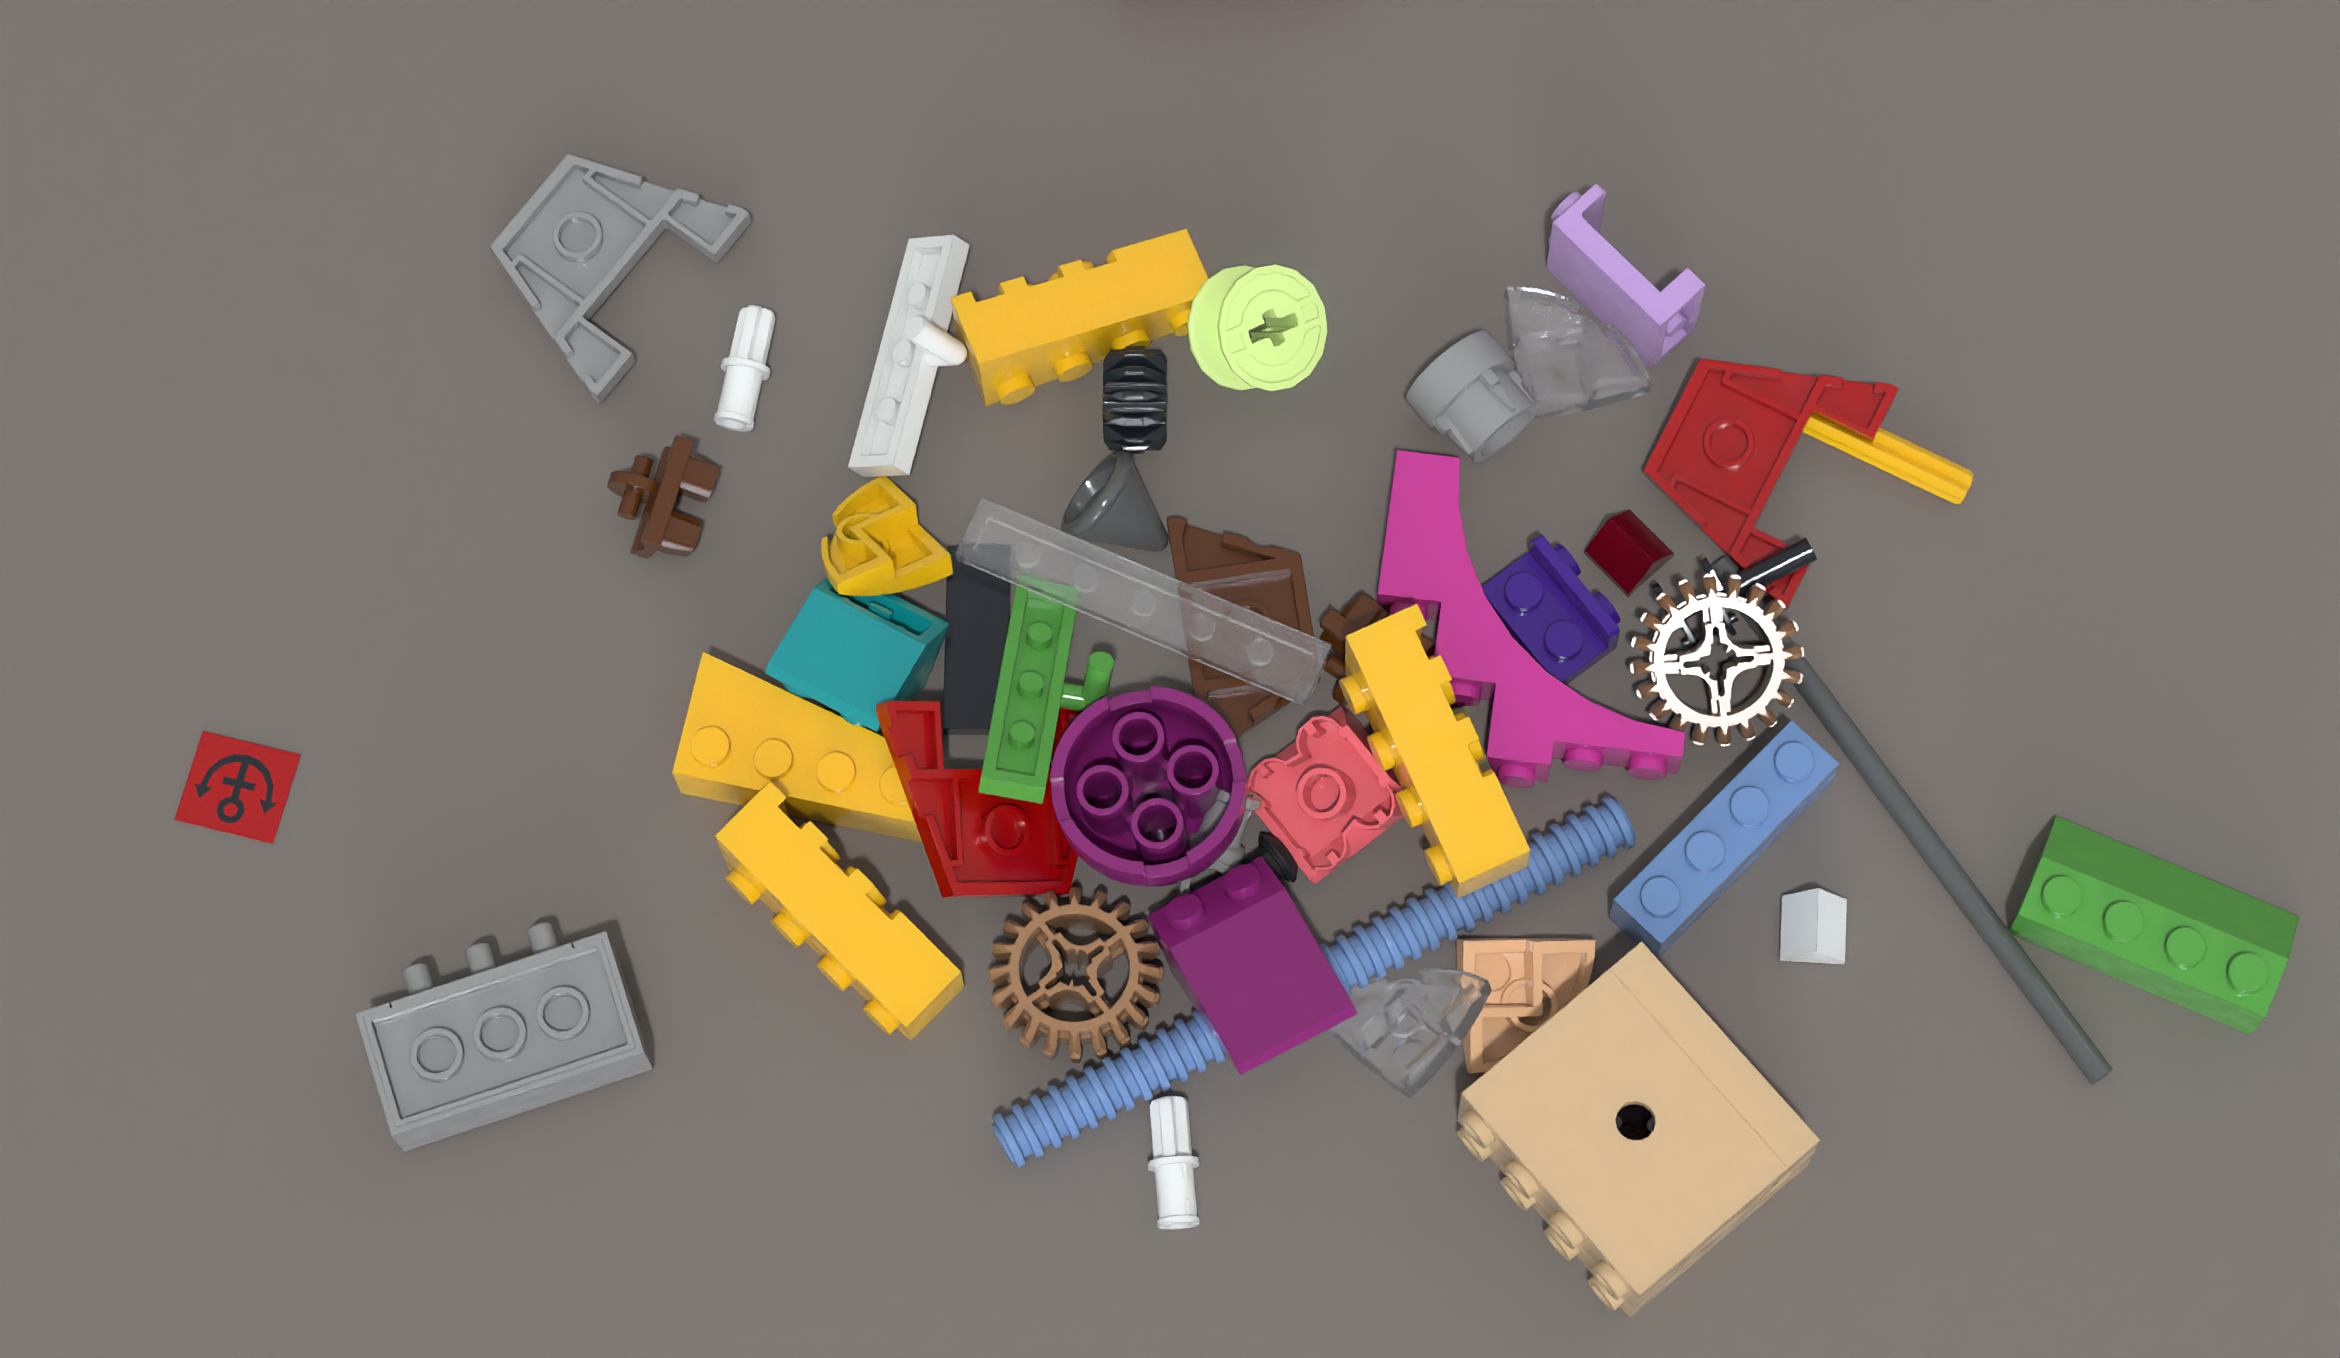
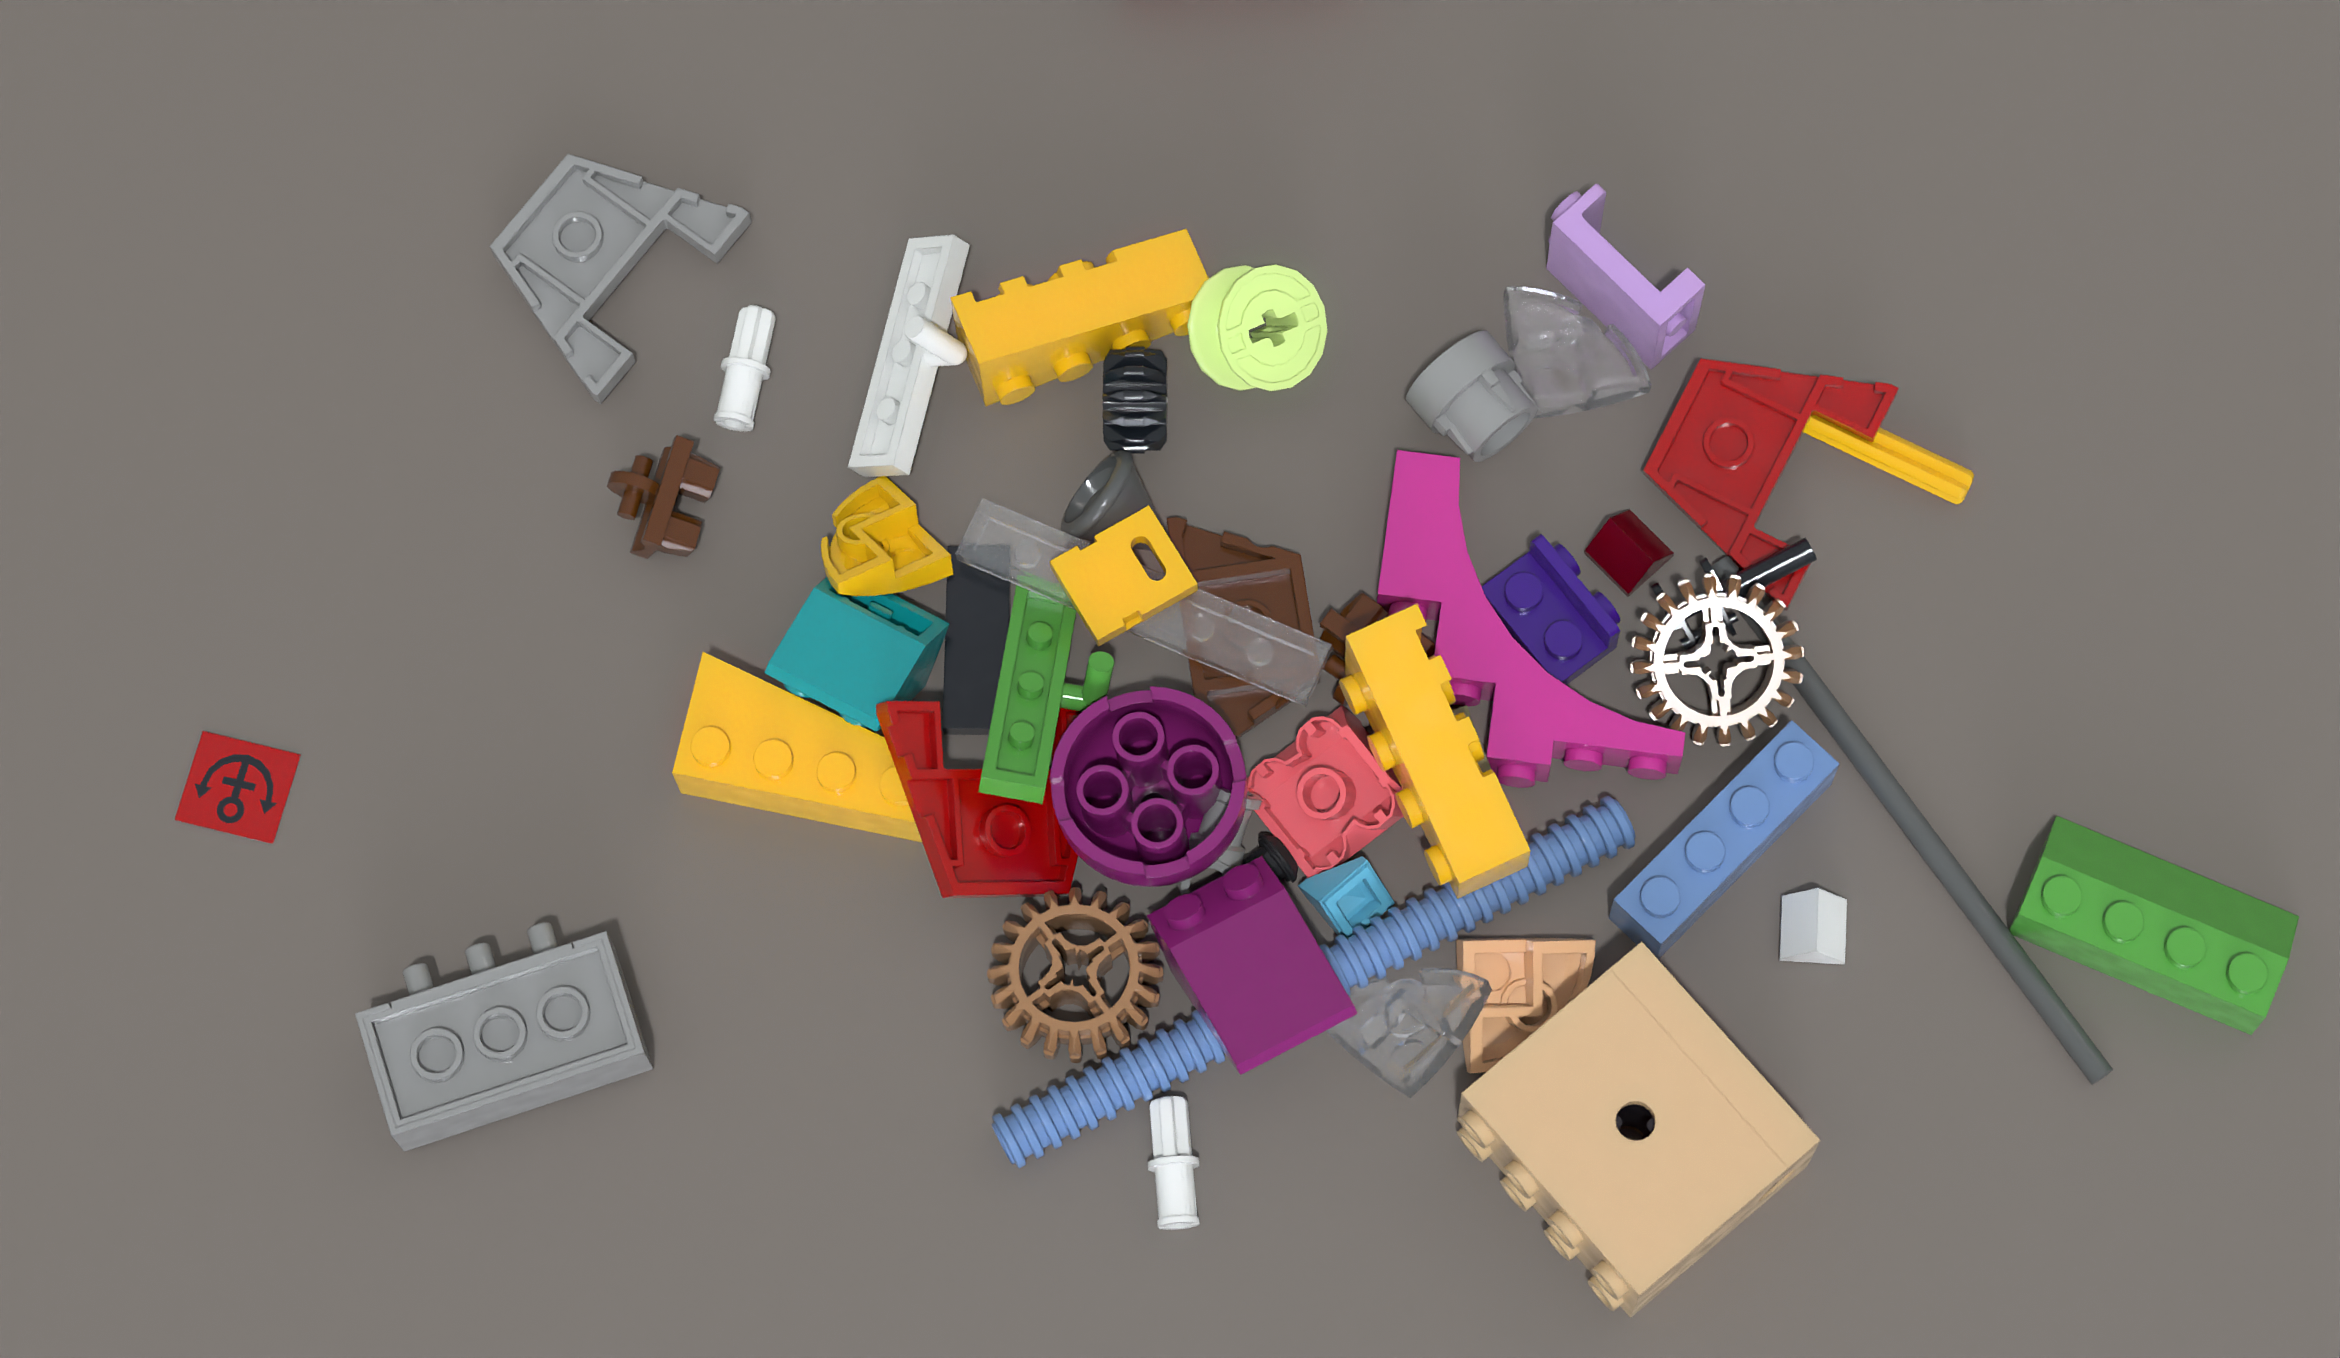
(836, 915): yellow wedge -> none
(1110, 583): none -> yellow piece
(1347, 895): none -> medium azure slope

